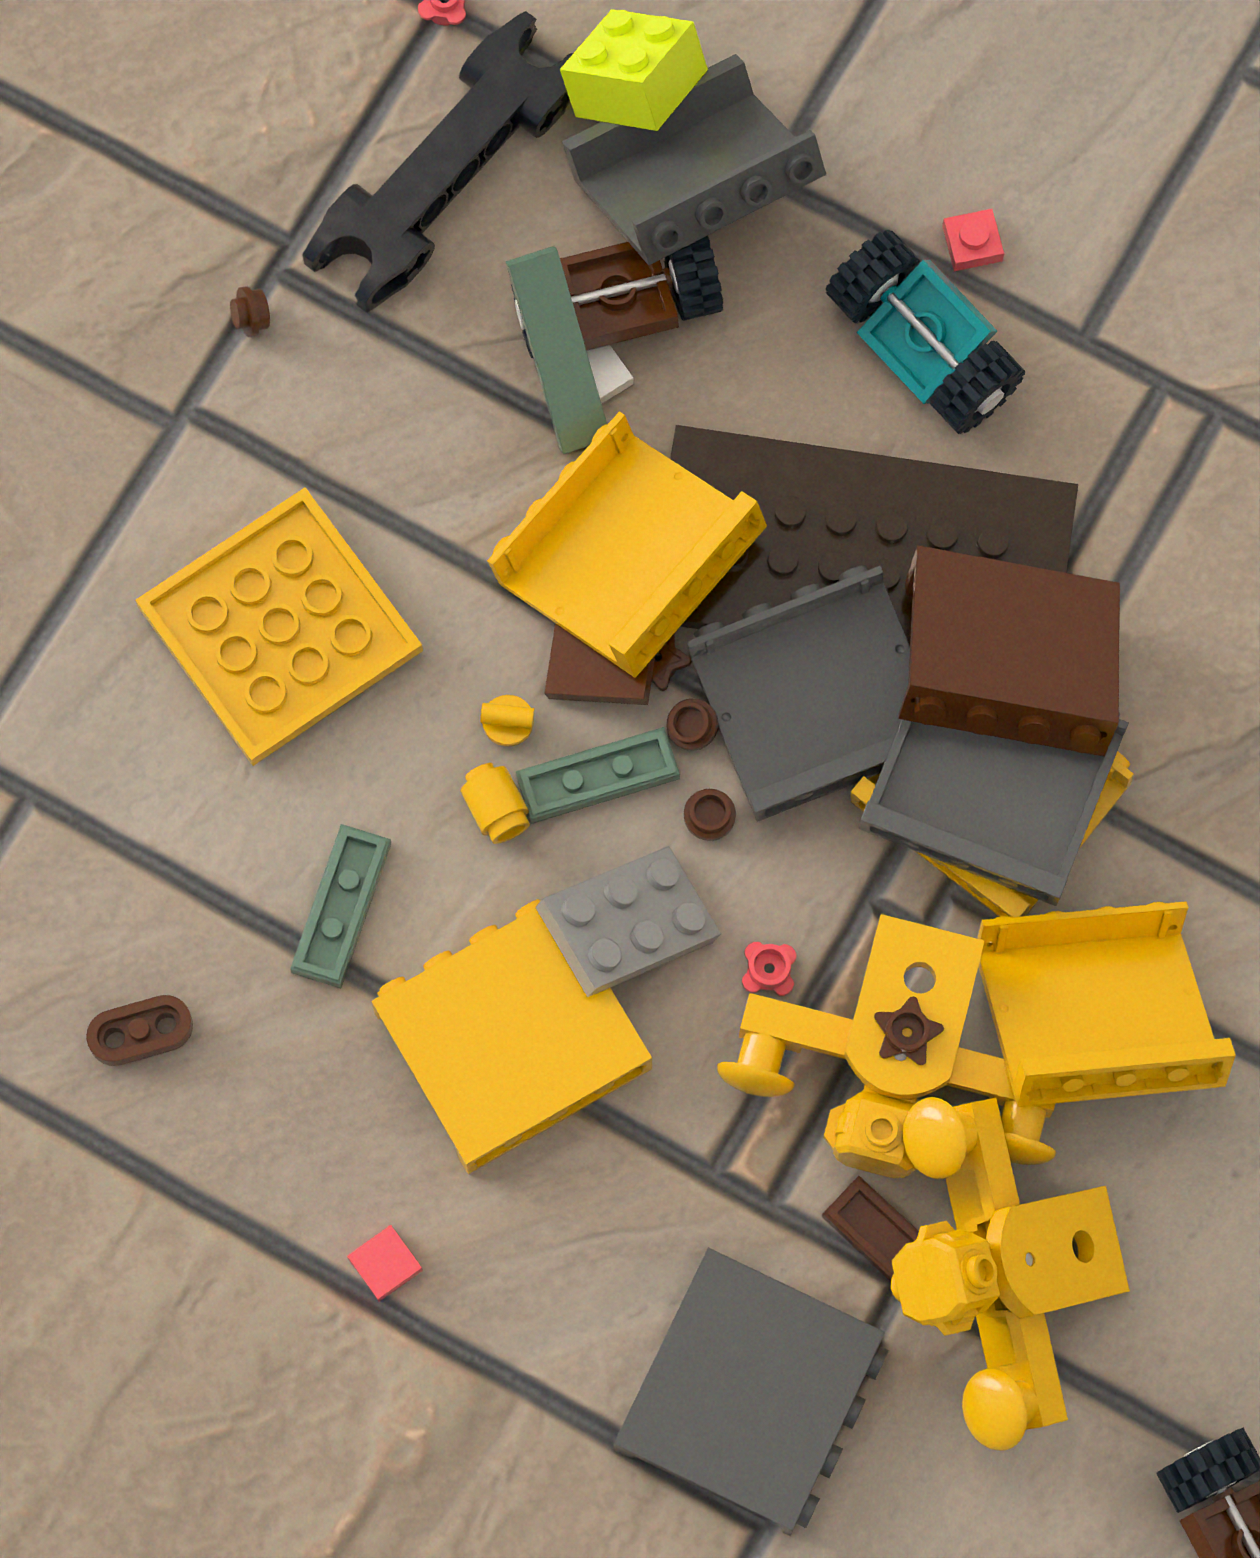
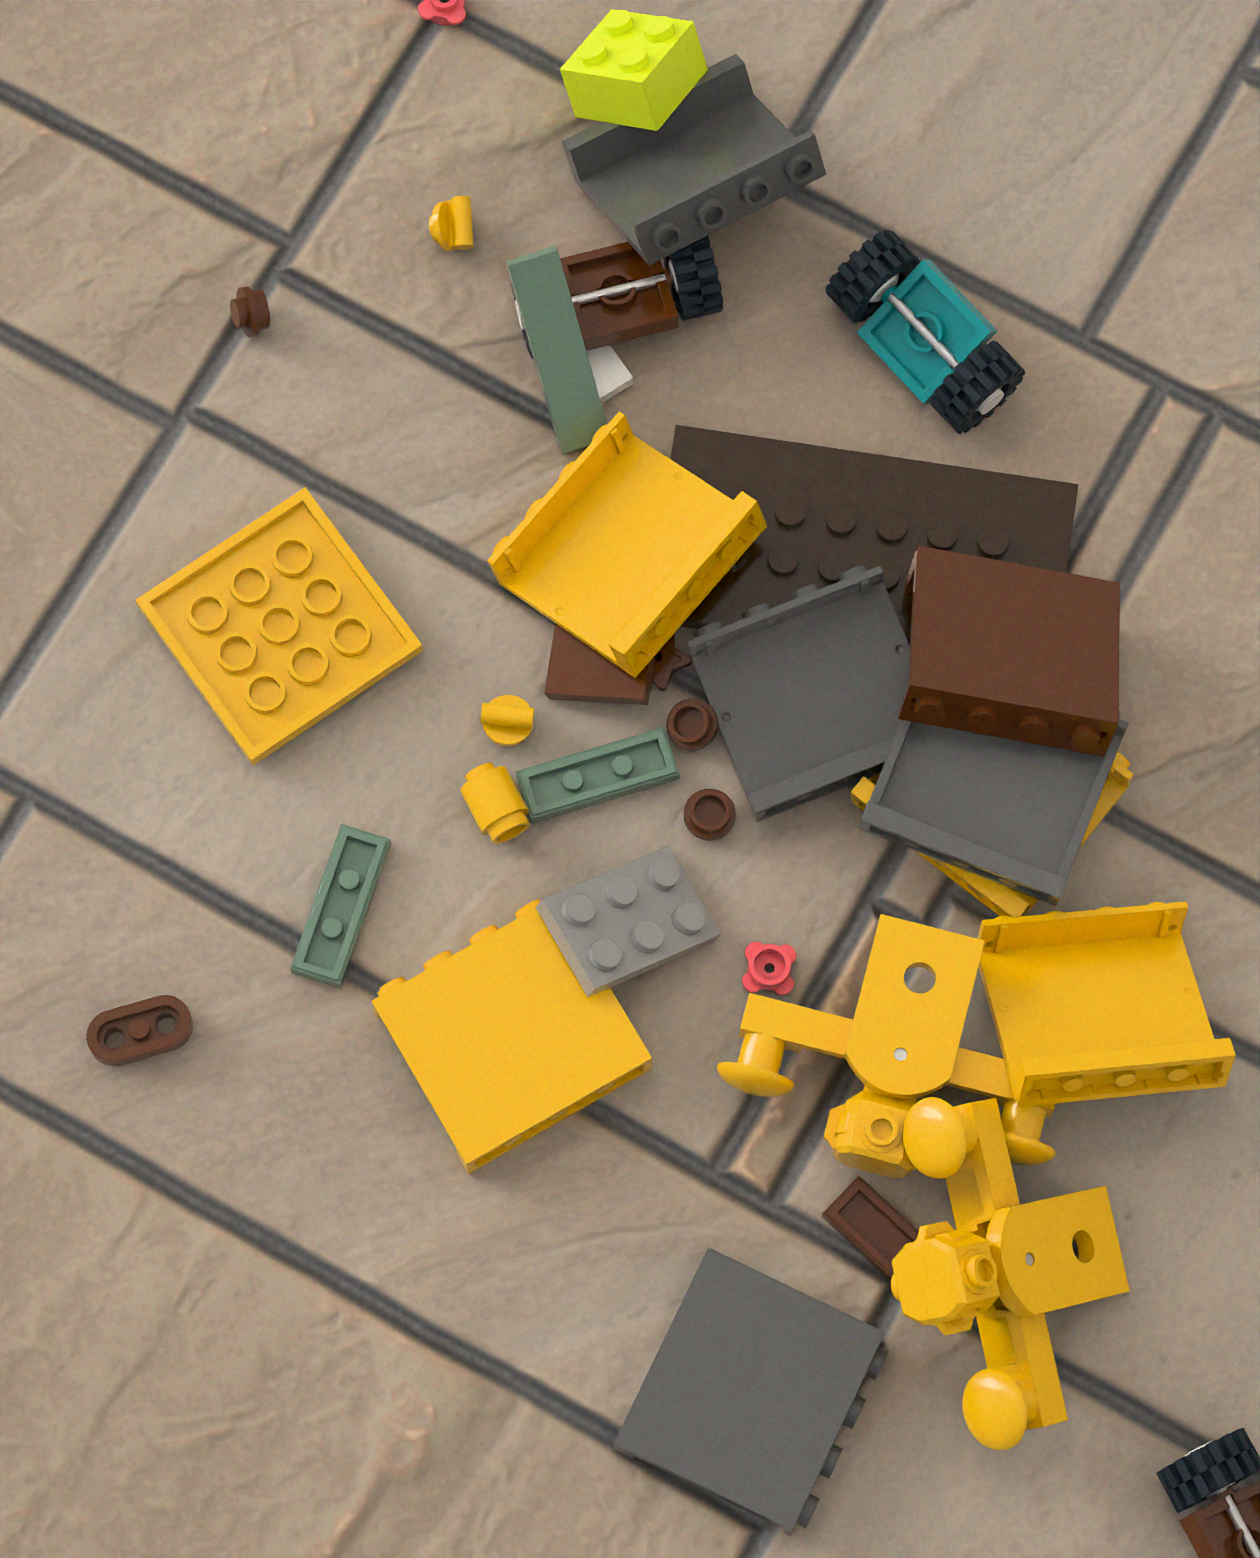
(384, 1263): coral tile -> none
(391, 222): black piece -> none
(452, 224): none -> yellow plate
(907, 1017): reddish brown plate -> none
(973, 239): coral plate -> none

